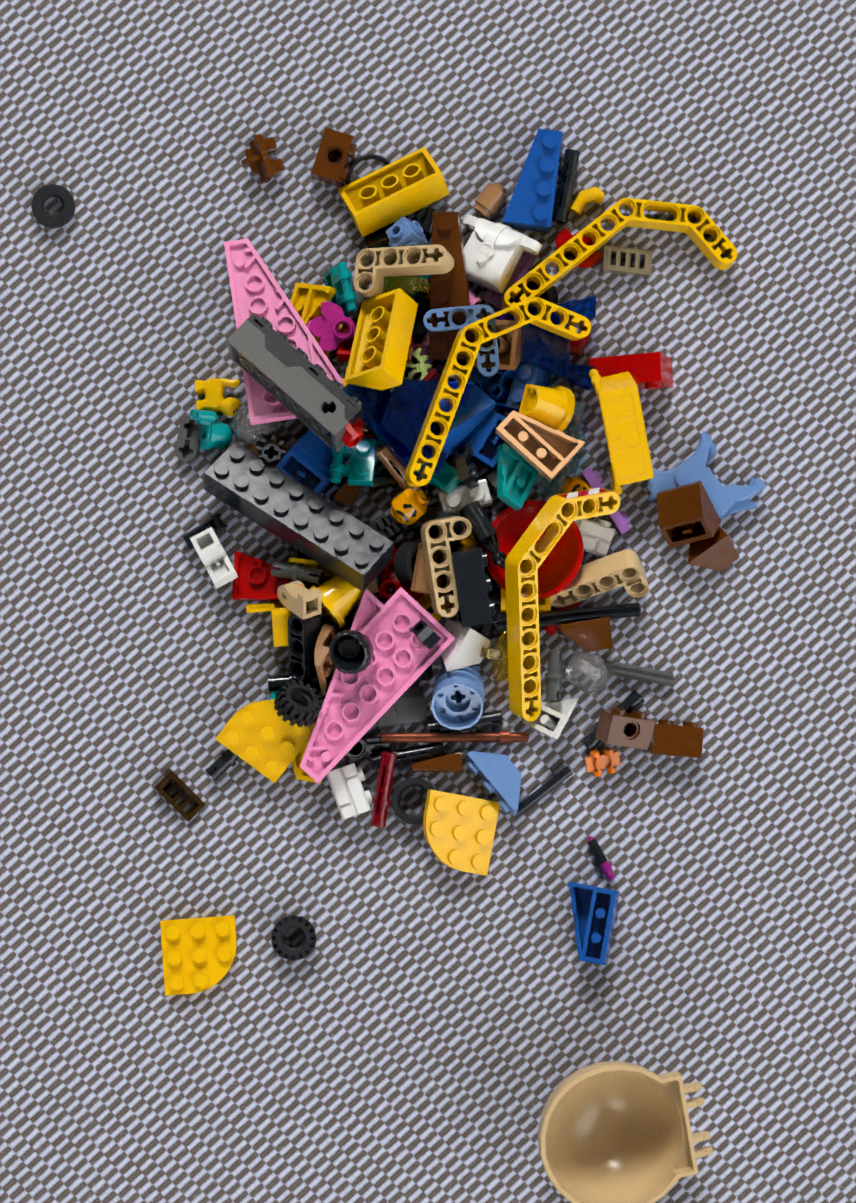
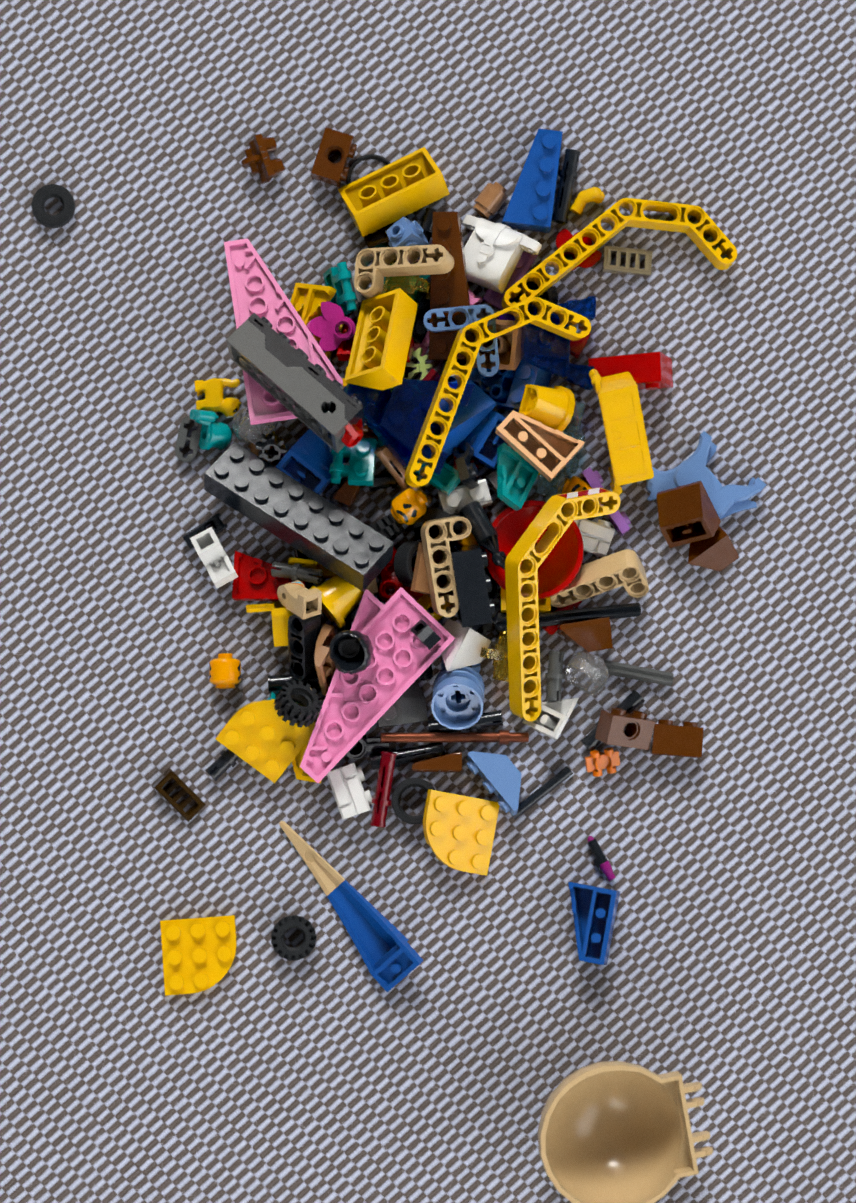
(225, 671): none -> light orange head
(377, 940): none -> blue plate

